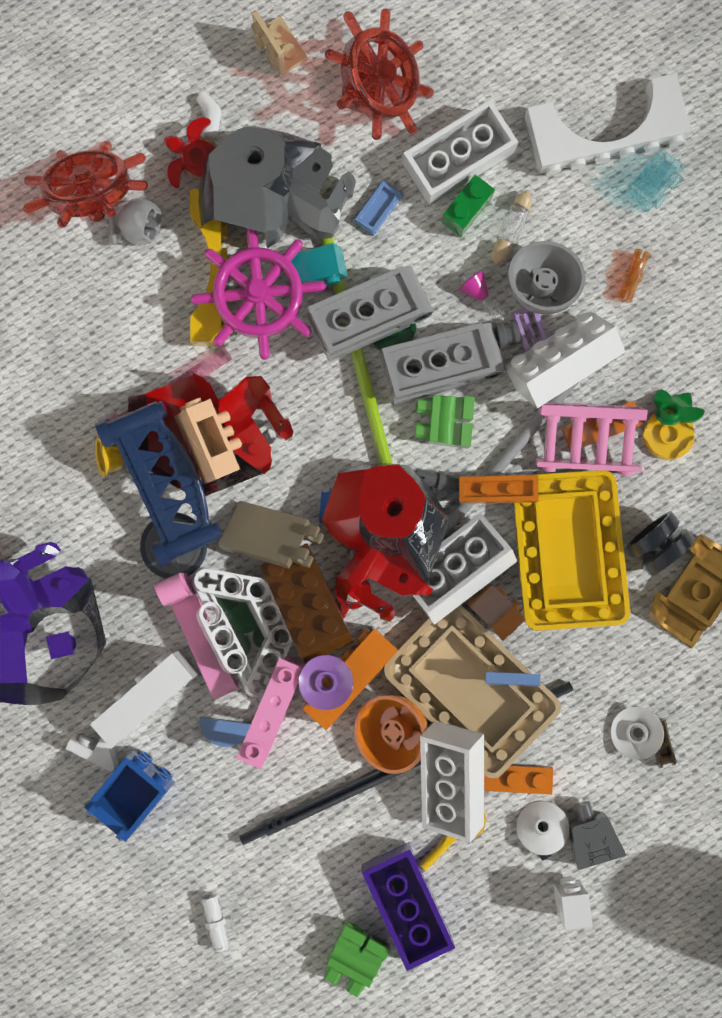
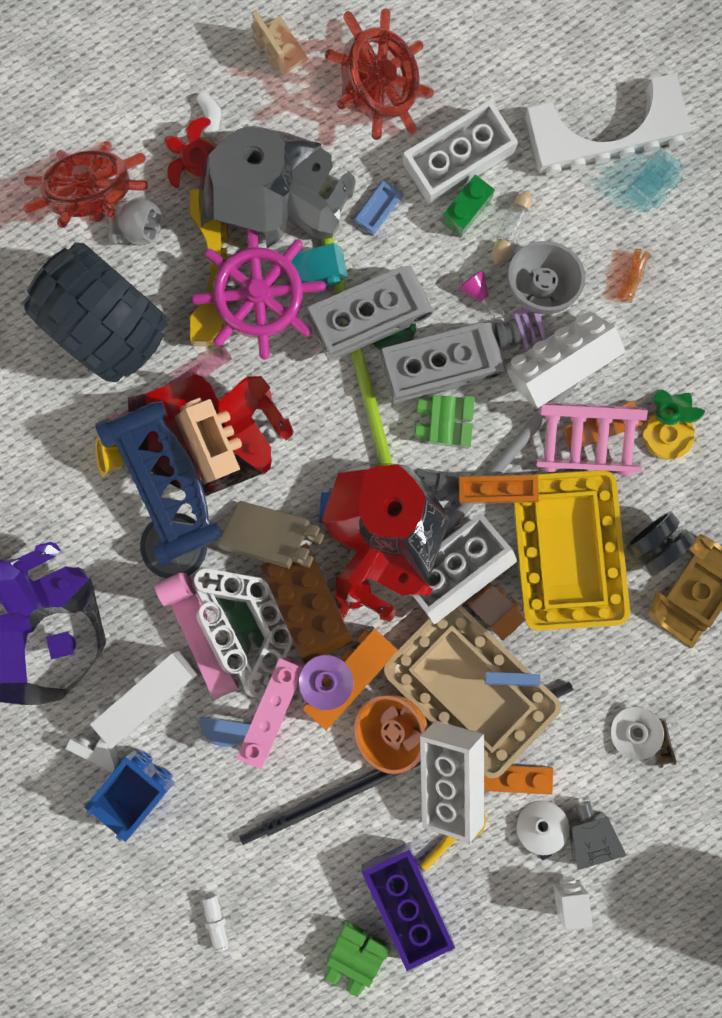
(94, 313): none -> black wheel

